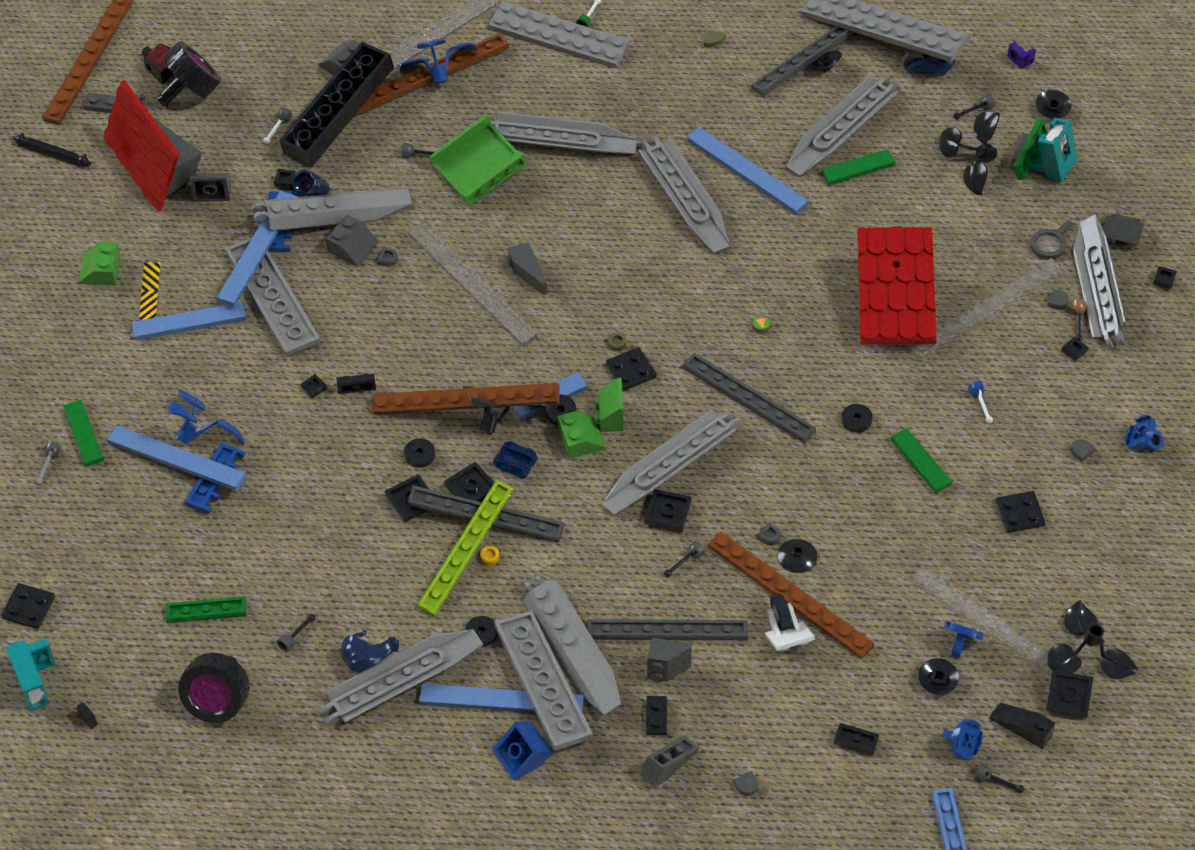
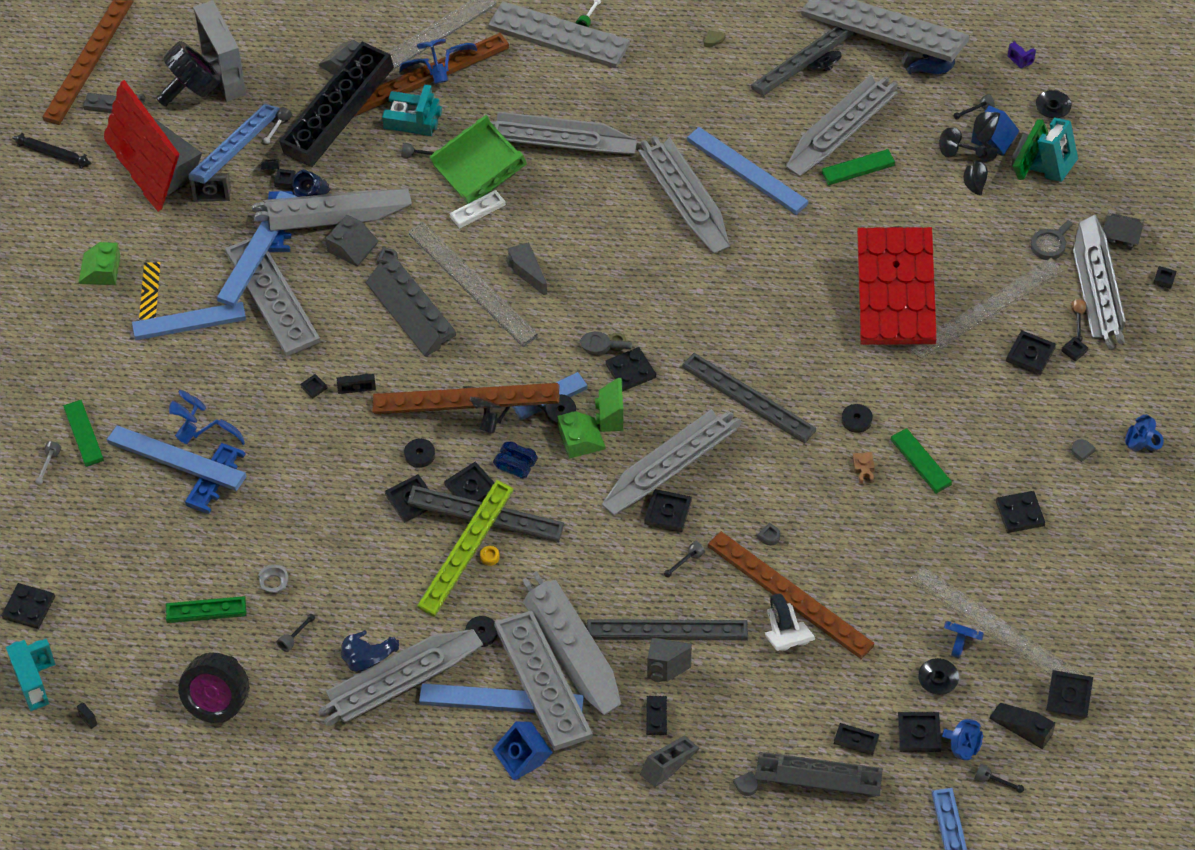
(155, 64): black torso -> none
(220, 49): none -> light grey tile
(233, 144): none -> medium blue tile
(270, 164): none -> black tile
(273, 570): none -> light grey piece
(410, 307): none -> dark grey slope
(413, 112): none -> teal brick
(477, 209): none -> white tile
(599, 343): none -> dark grey piece
(761, 324): tile -> none
(797, 562): black dish -> none
(819, 773): none -> dark grey slope
(864, 465): none -> medium nougat plate
(919, 732): none -> black plate
(977, 390): hinge -> none
(1004, 134): none -> blue slope
(1031, 352): none -> black plate
(1058, 299): dark grey tile -> none
(1082, 620): black plant -> none

